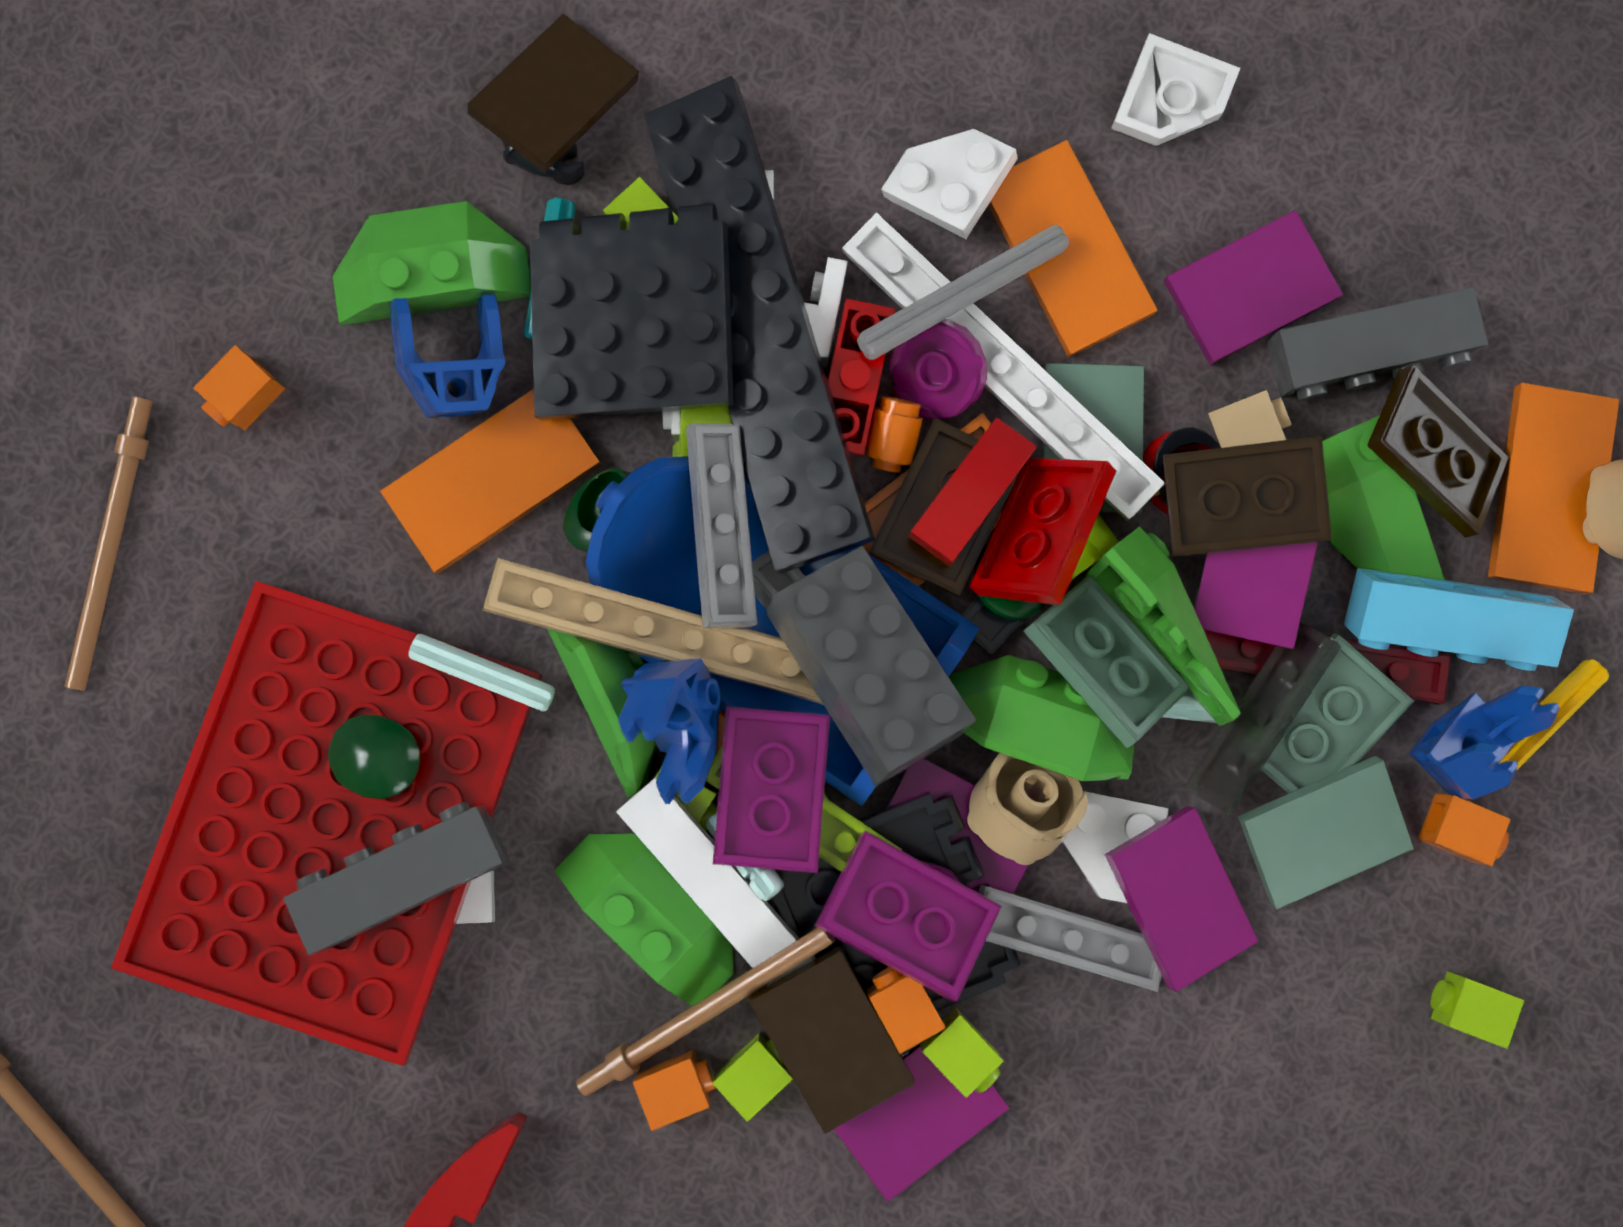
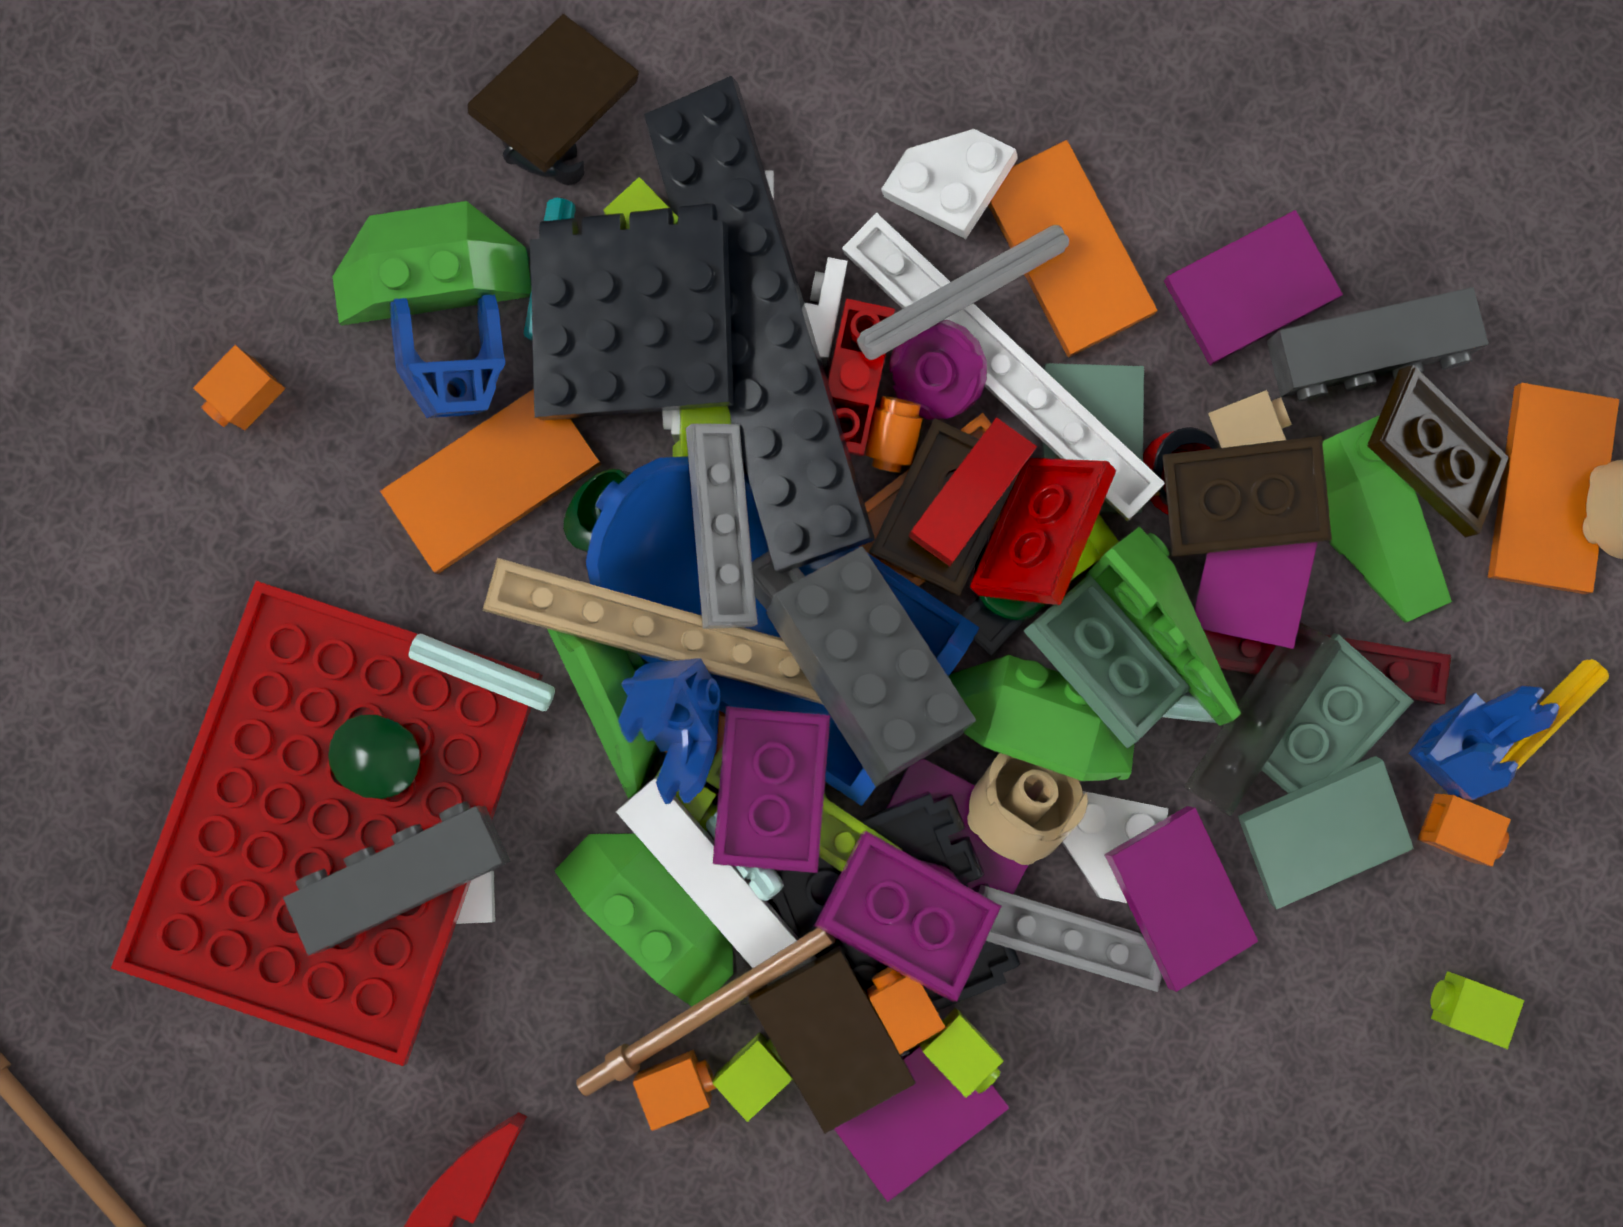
(130, 449): medium nougat bar -> none
(1173, 92): white plate -> none
(1458, 619): medium azure brick -> none

